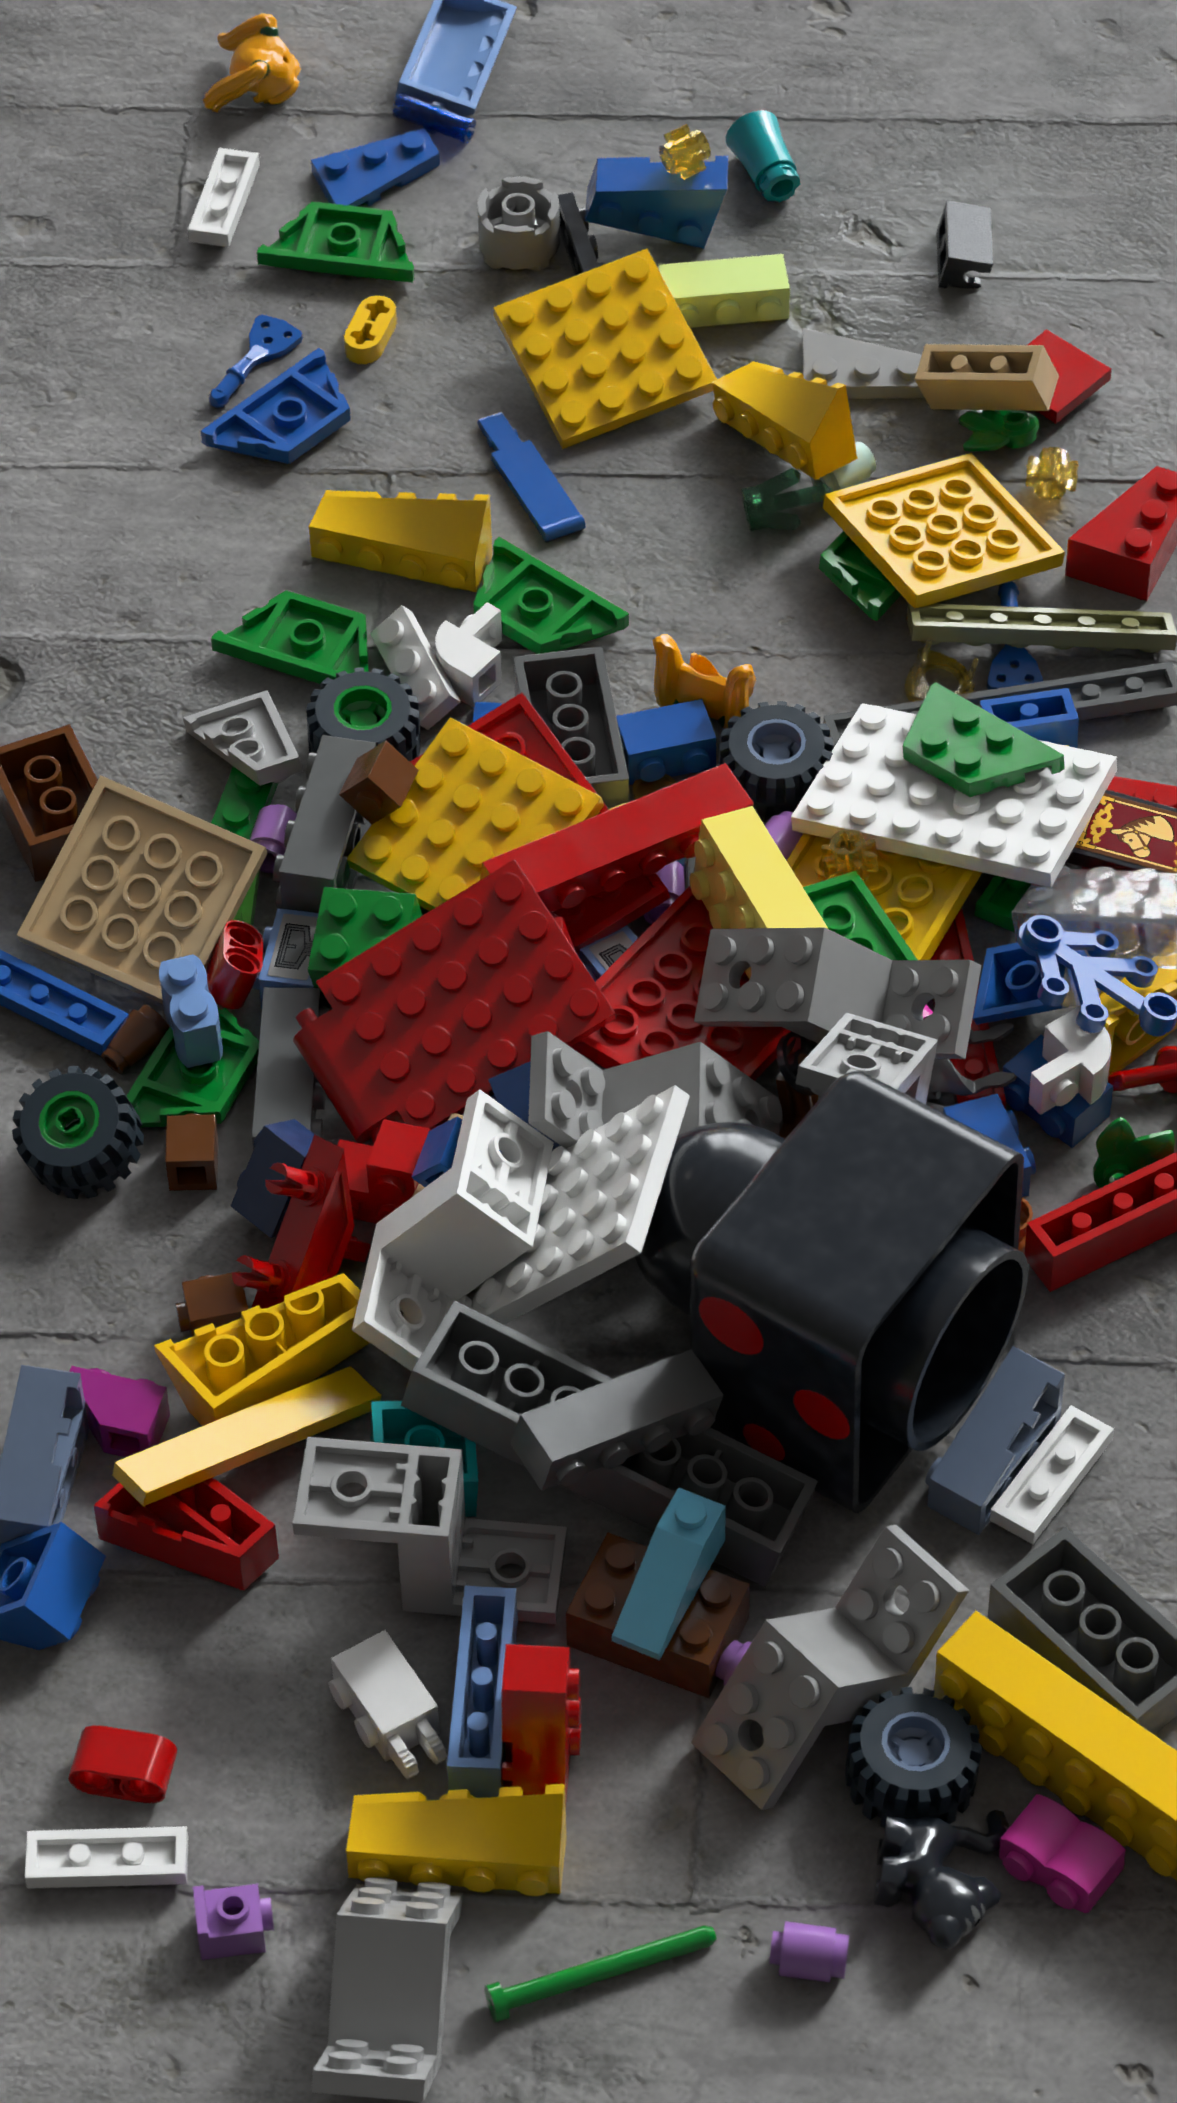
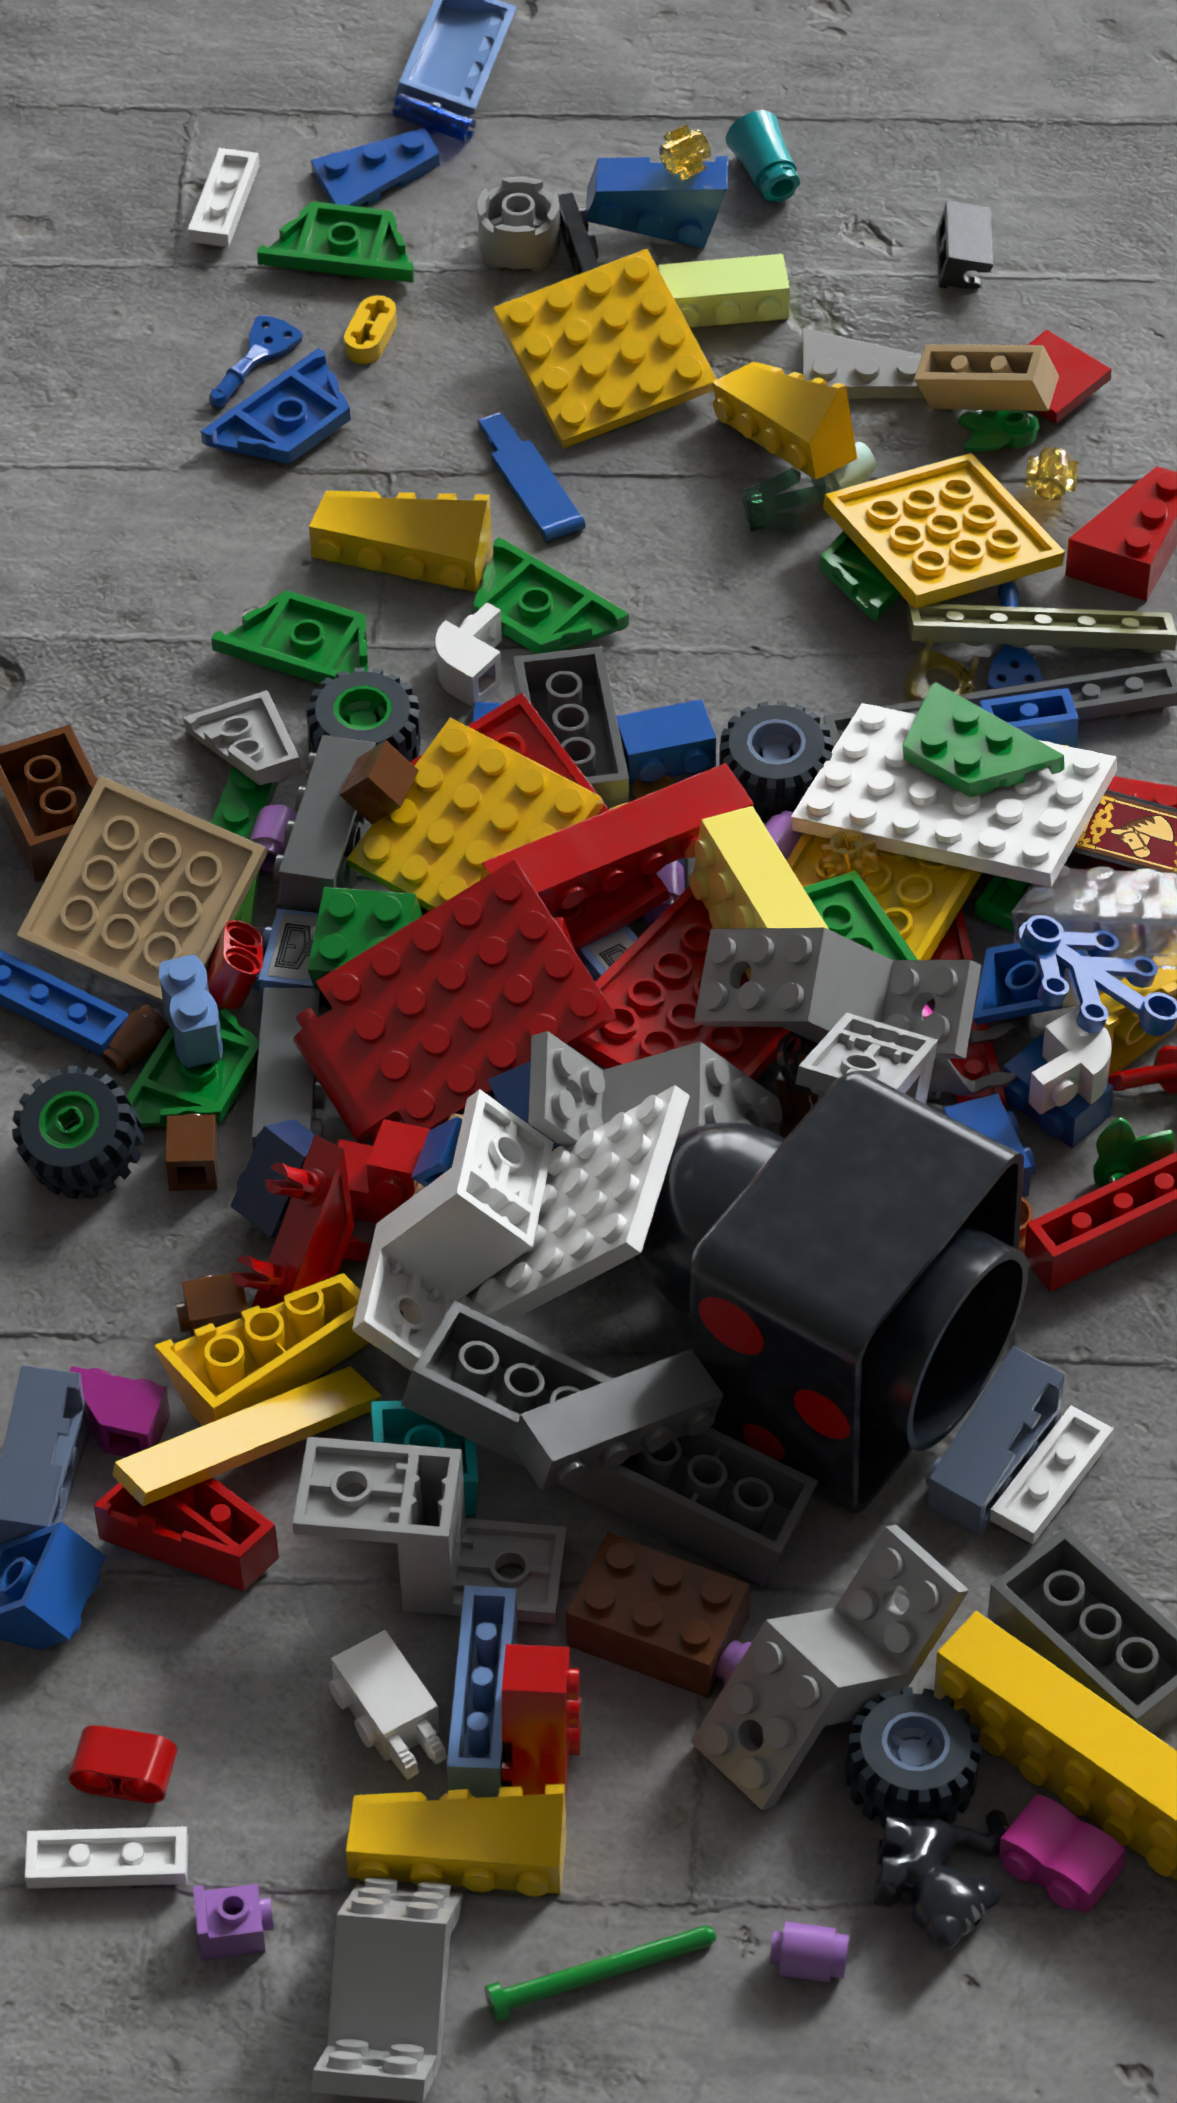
(258, 65): light orange hair -> none
(414, 661): white plate -> none
(671, 1572): medium azure slope -> none
(680, 683): light orange hair -> none

